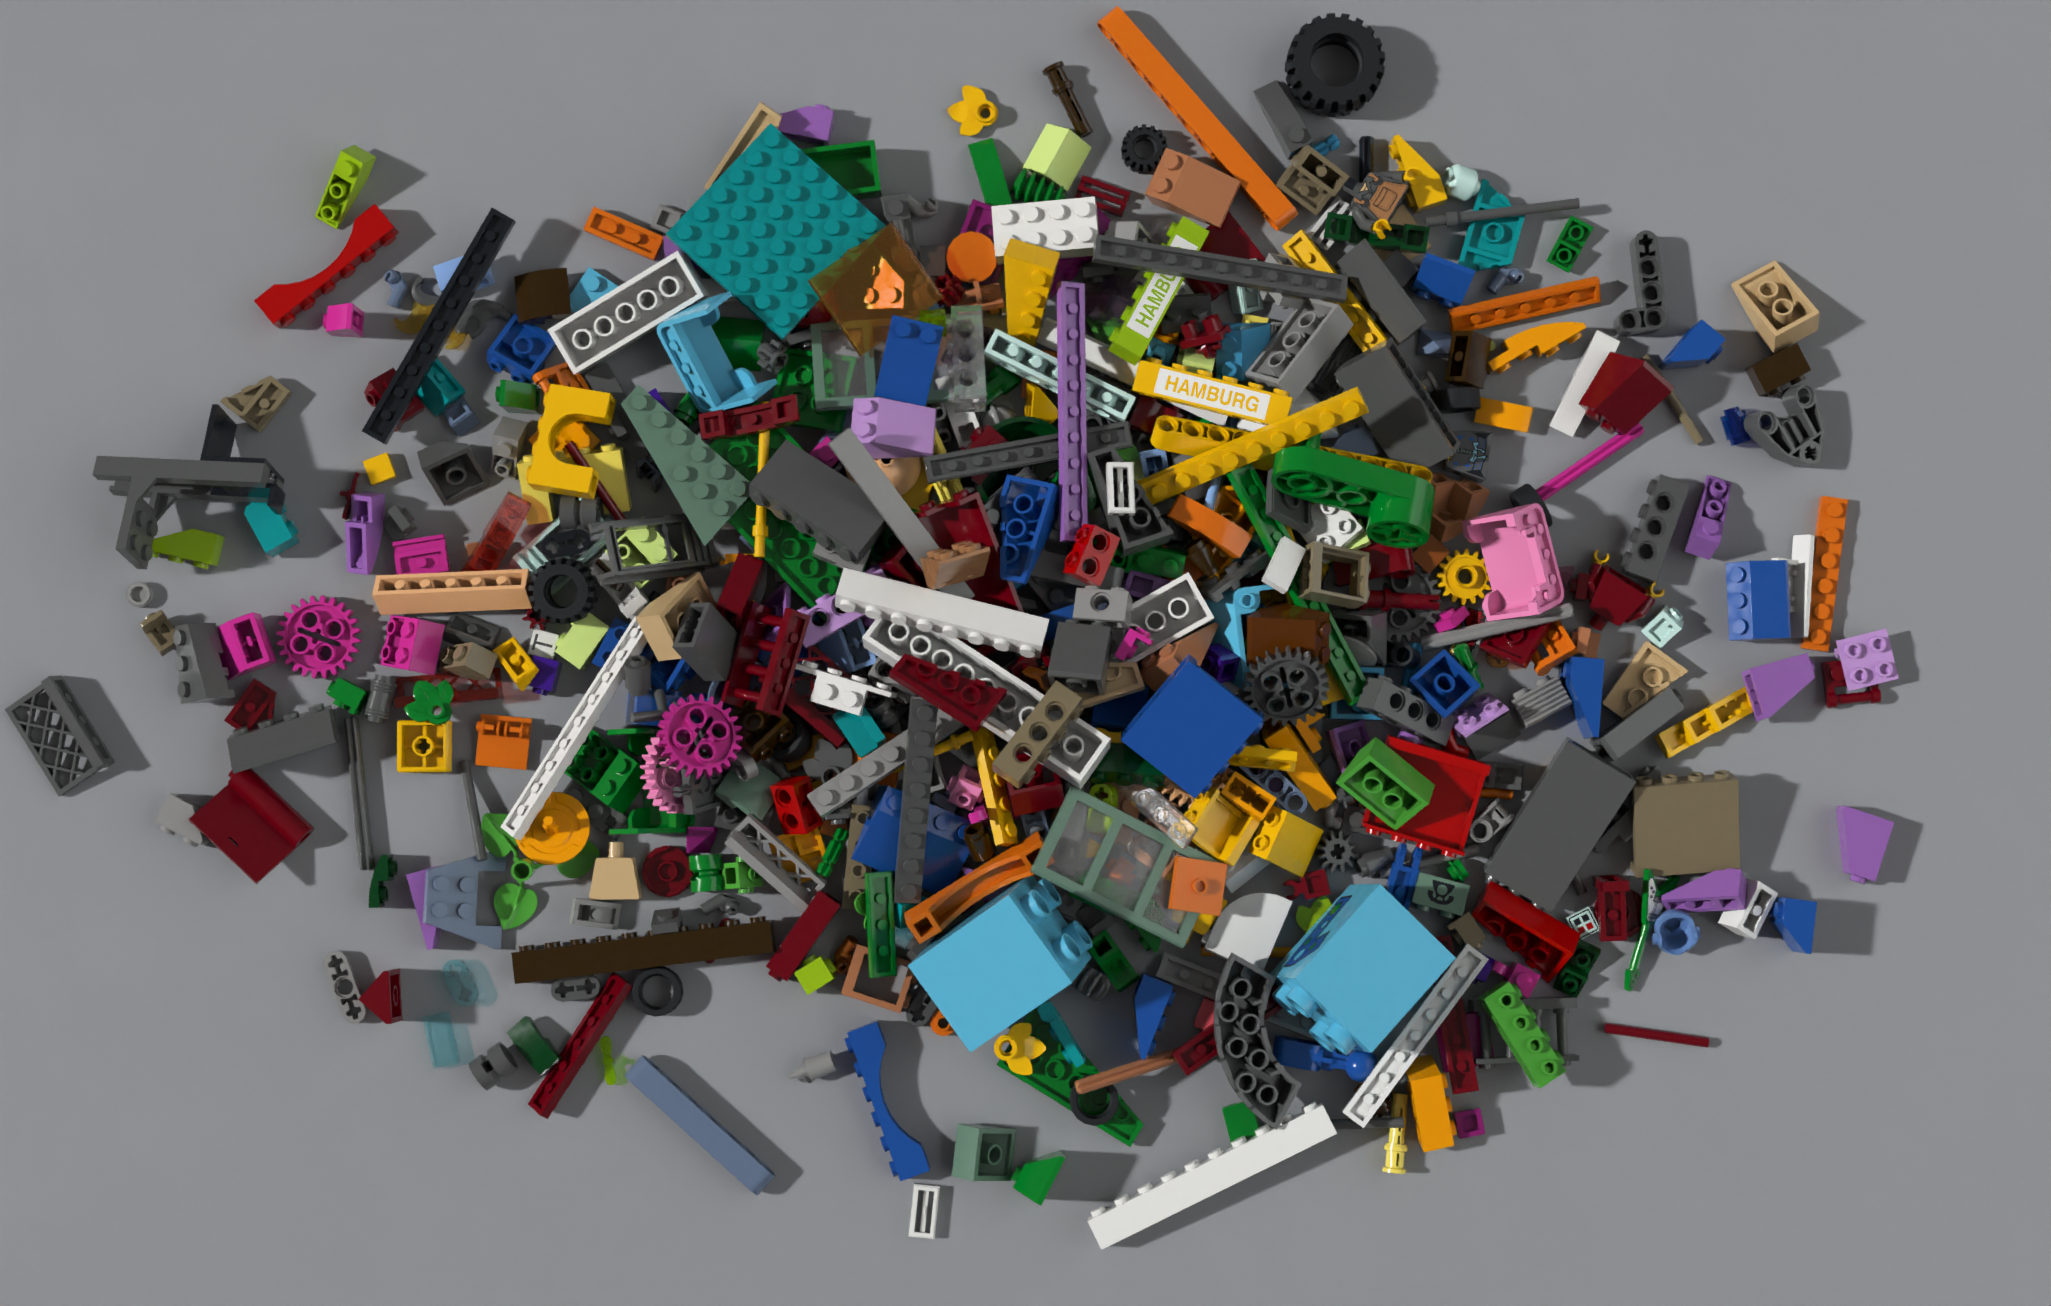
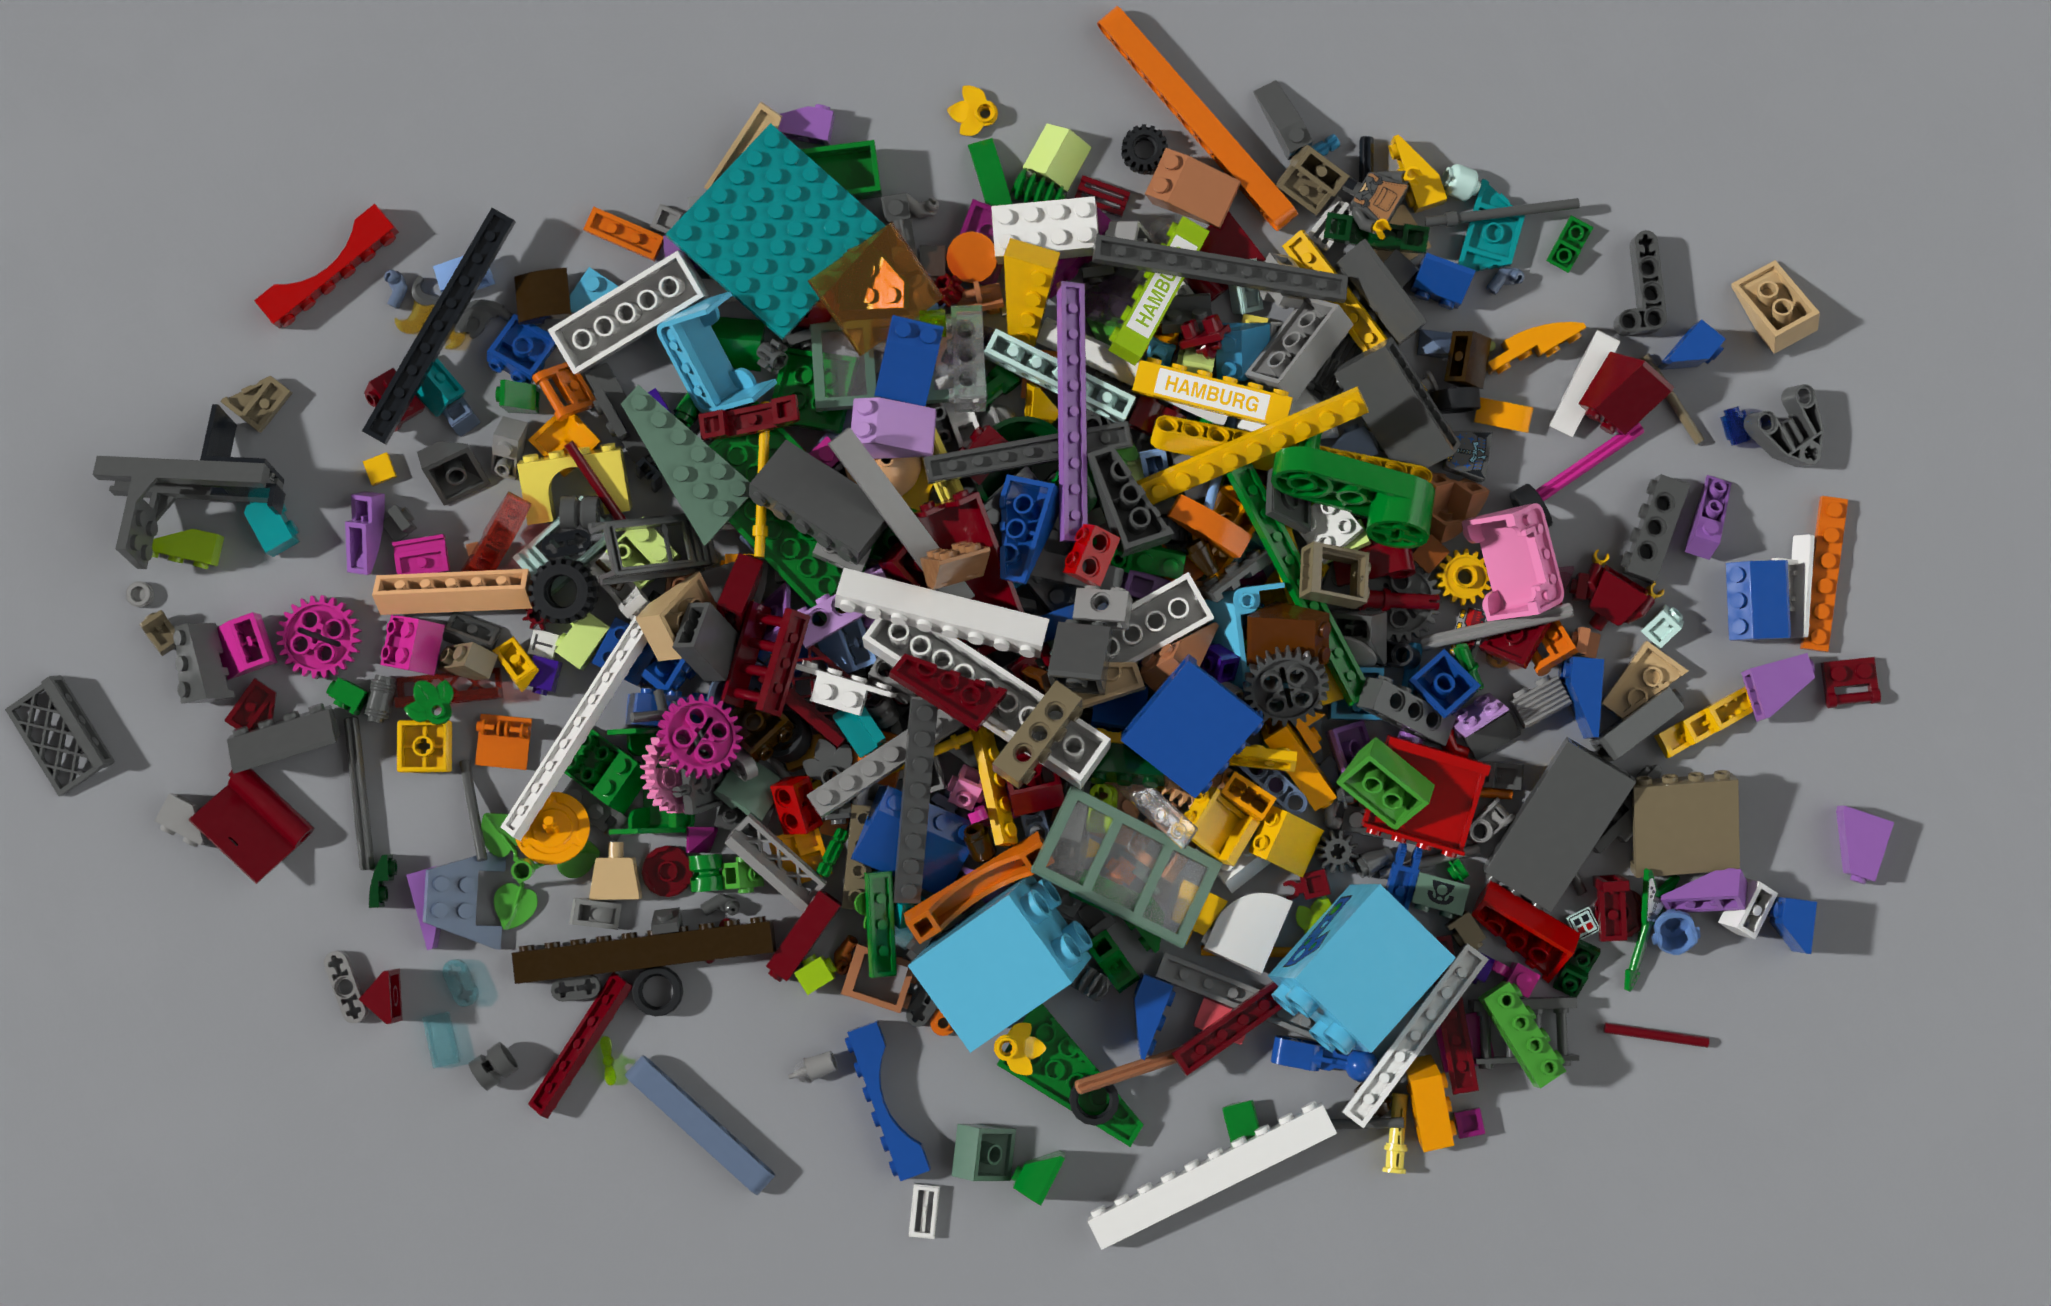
(344, 185): lime slope -> none
(344, 320): dark pink slope -> none
(346, 513): dark red piece -> none
(533, 1046): dark green slope -> none
(563, 407): yellow arch -> none
(638, 675): dark grey brick -> none
(1061, 1032): teal hinge -> none
(1063, 89): dark brown pin -> none
(1120, 510): white tile -> none
(1128, 644): dark pink bracket -> none
(1197, 886): orange plate -> none
(1244, 1042): dark grey brick -> none
(1283, 565): white tile -> none
(1339, 32): black tyre -> none
(1450, 618): dark pink plate -> none
(1525, 305): orange tile -> none
(1778, 369): dark brown brick -> none
(1866, 659): lavender hinge -> none

